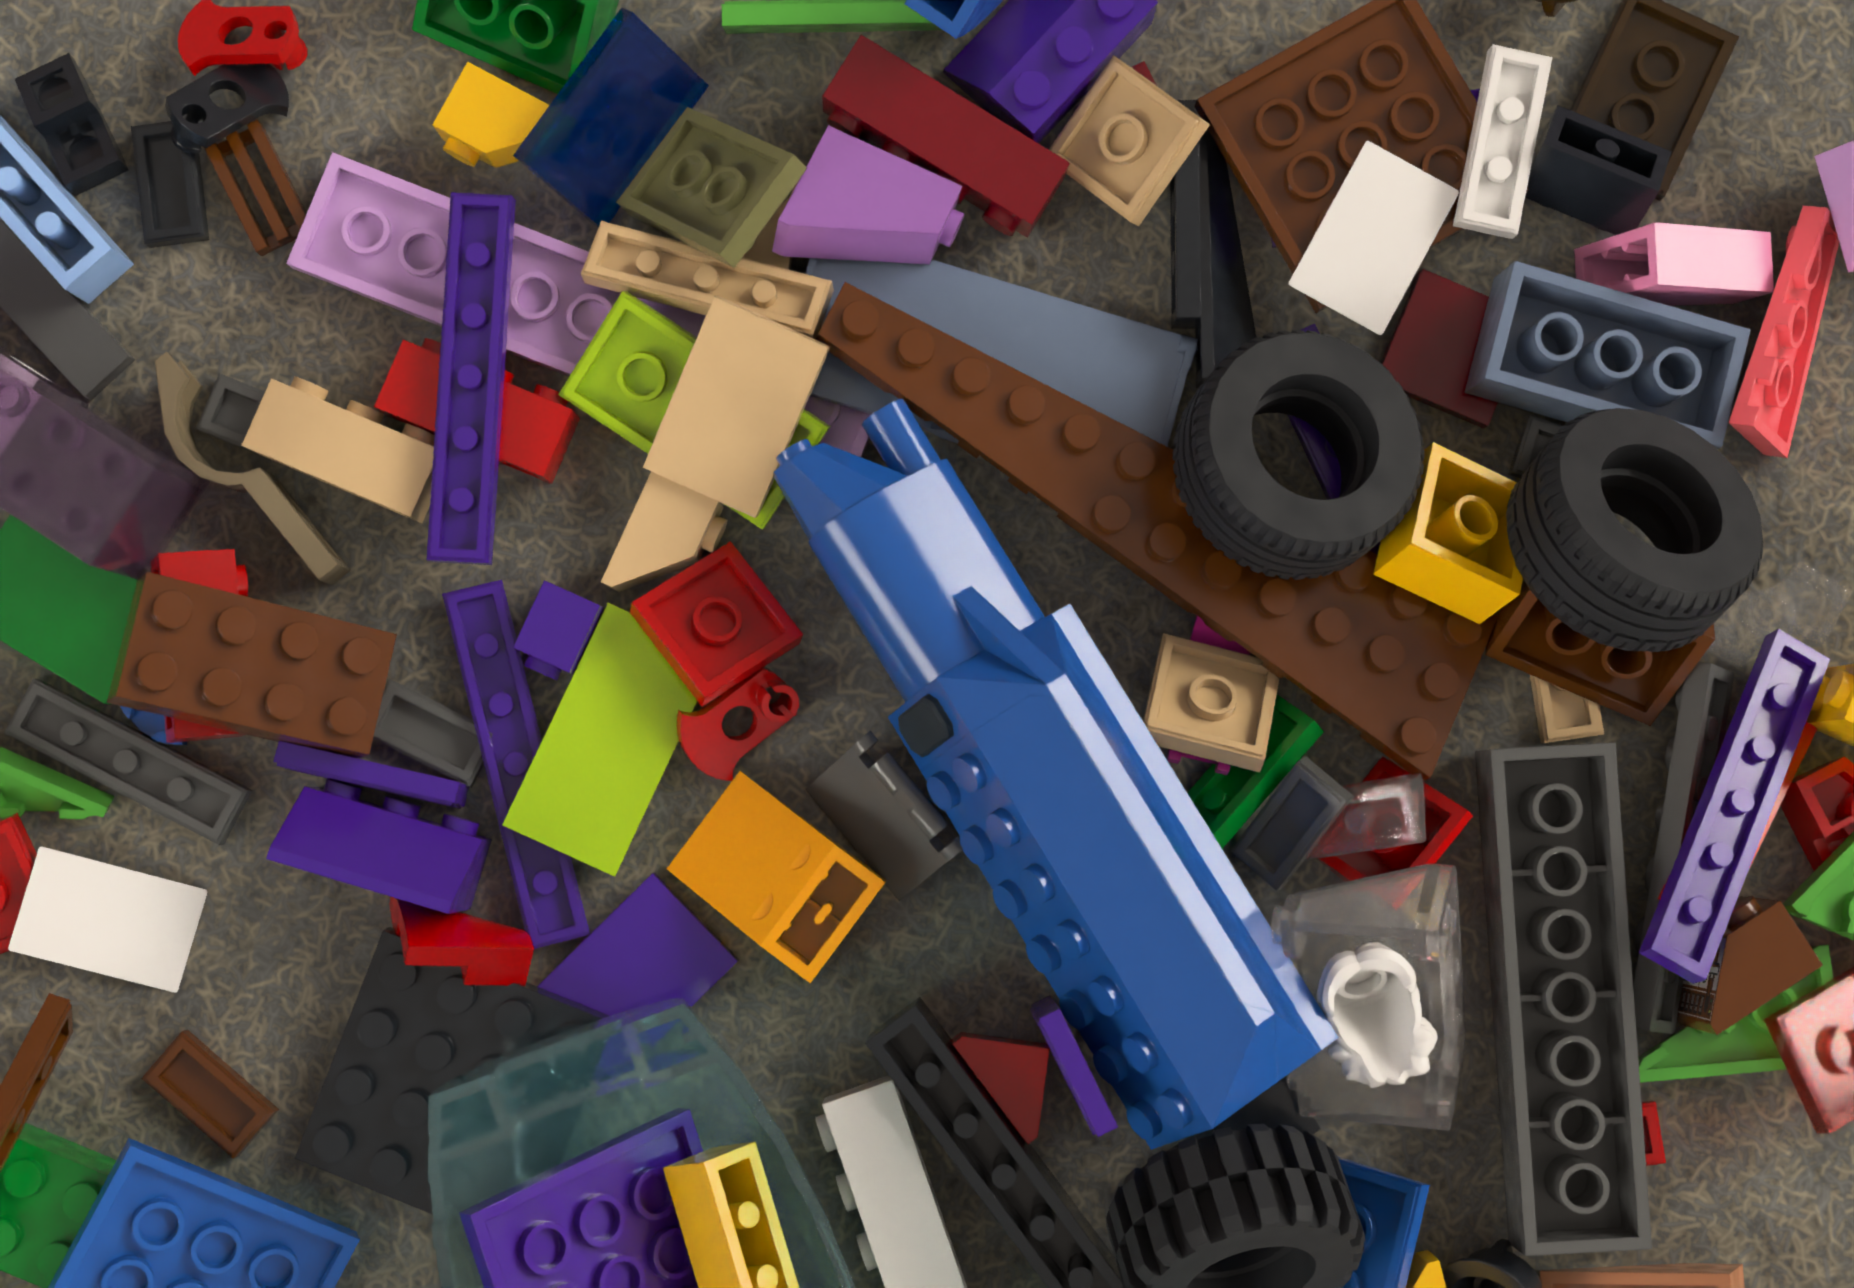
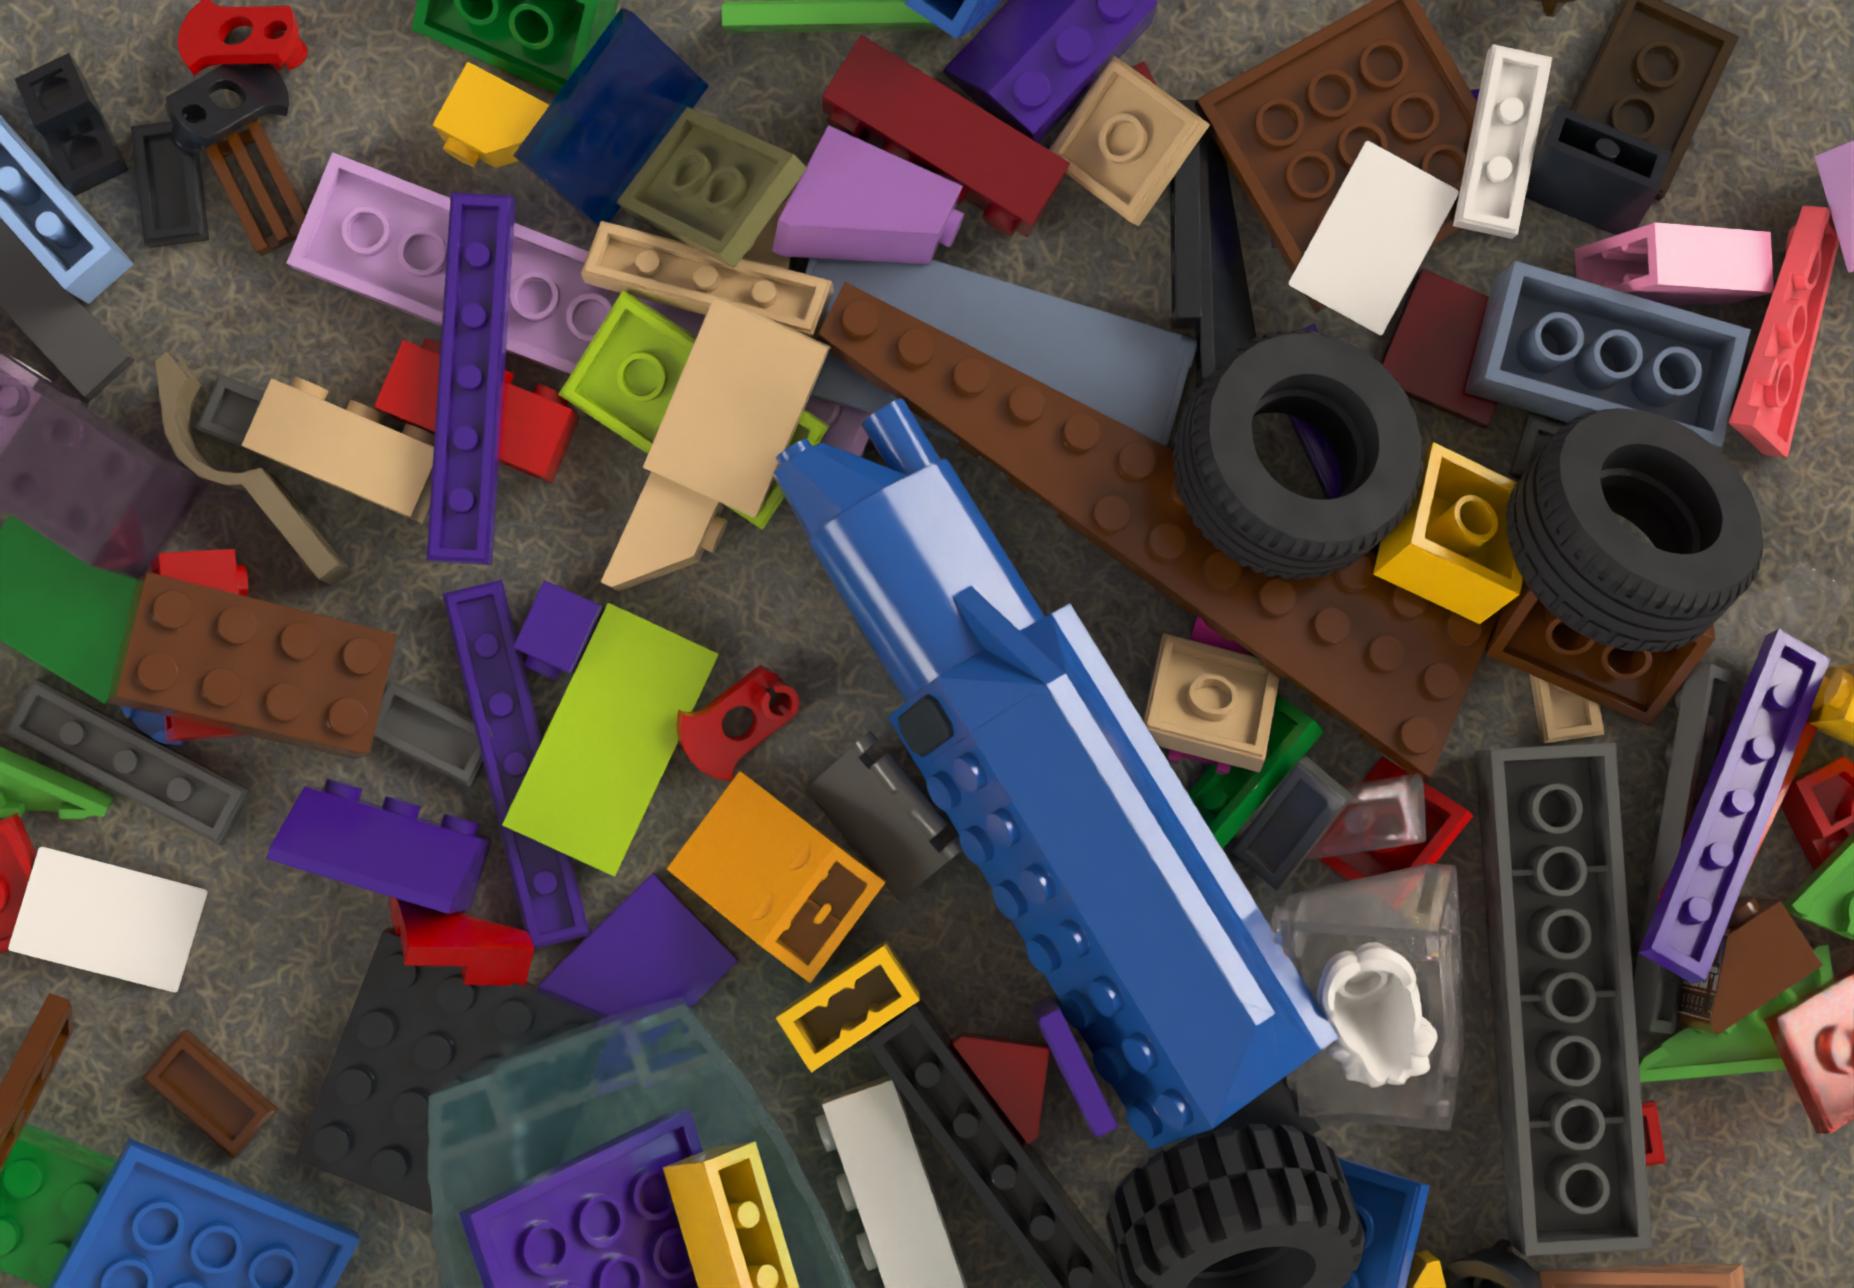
(371, 775): dark purple tile -> none
(716, 623): red plate -> none
(848, 1006): none -> yellow brick

